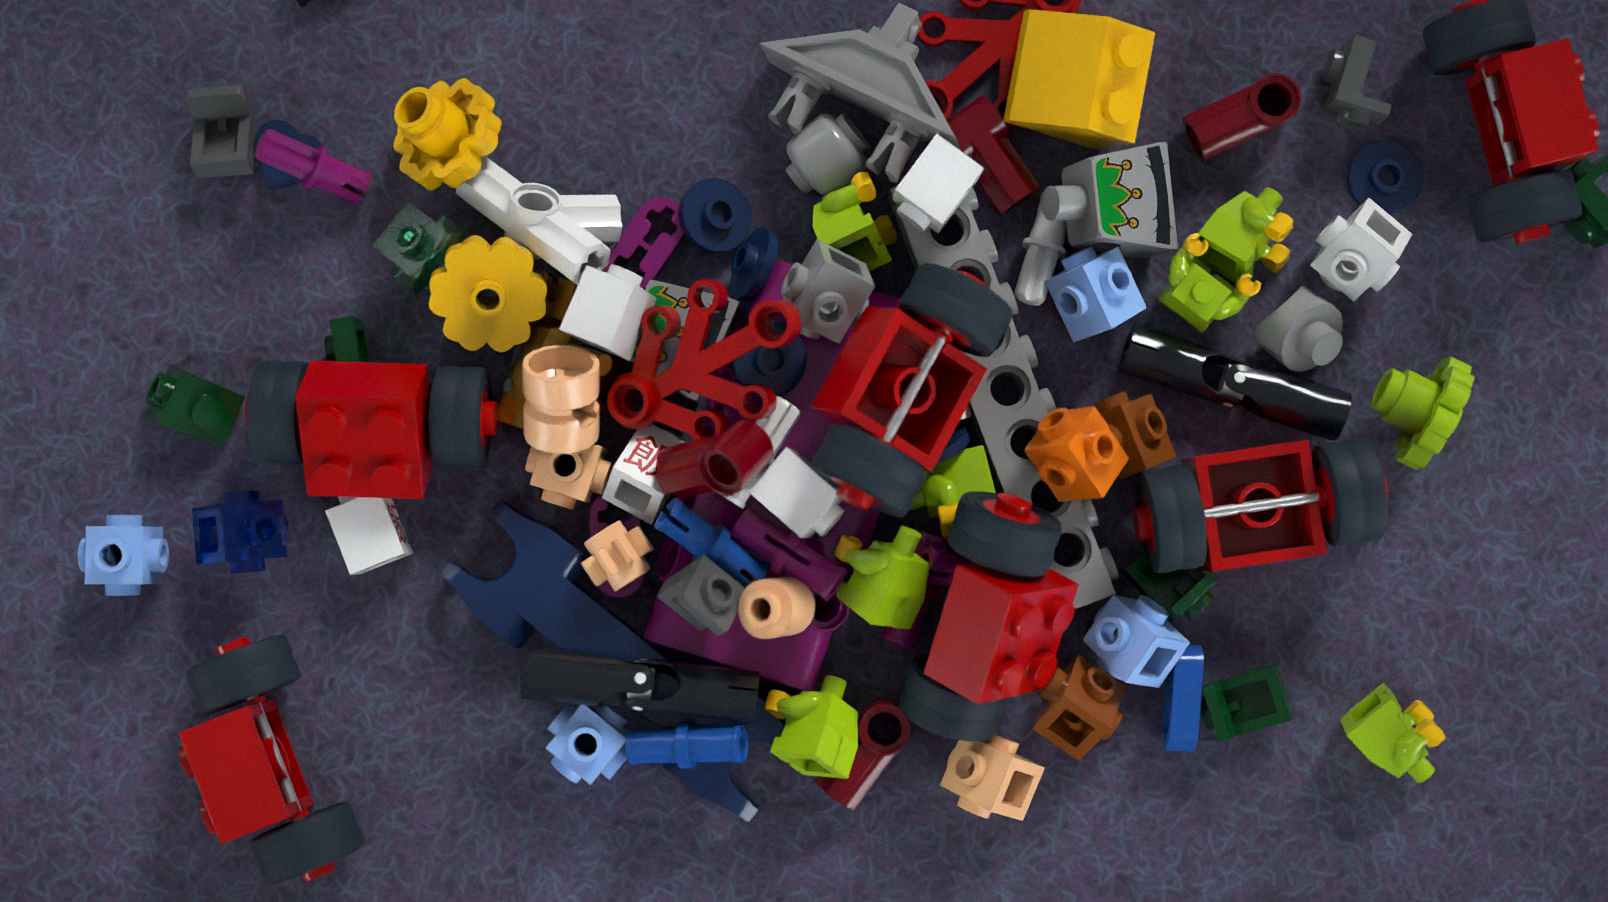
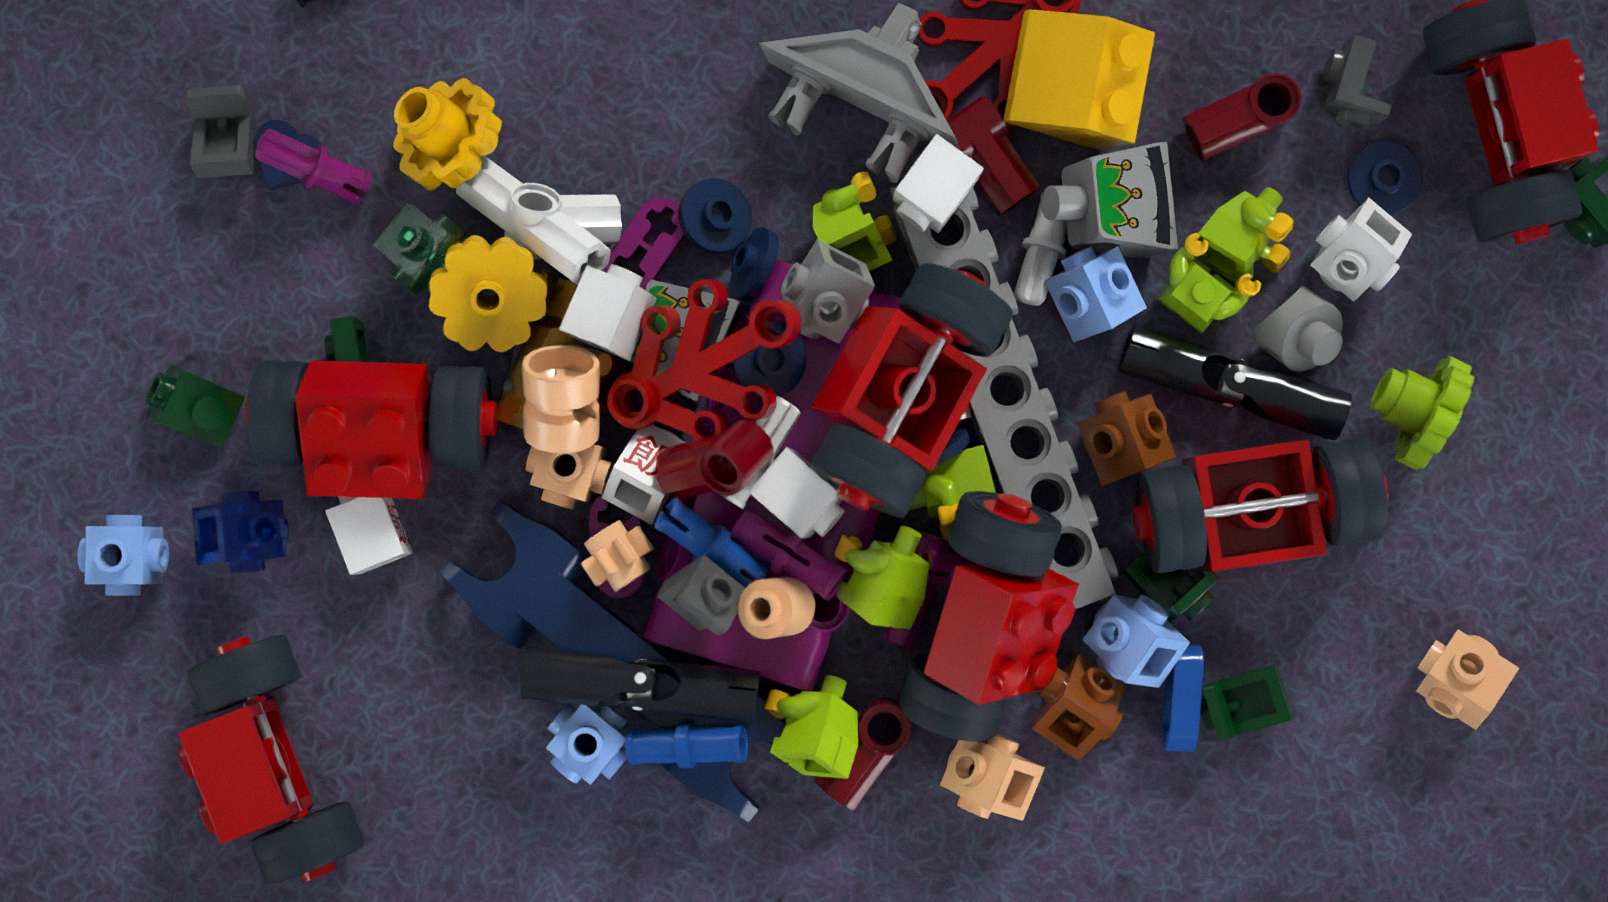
(826, 154): light grey head -> none
(1076, 453): orange brick -> none
(1388, 736): lime piece -> none
(1465, 678): none -> light nougat brick

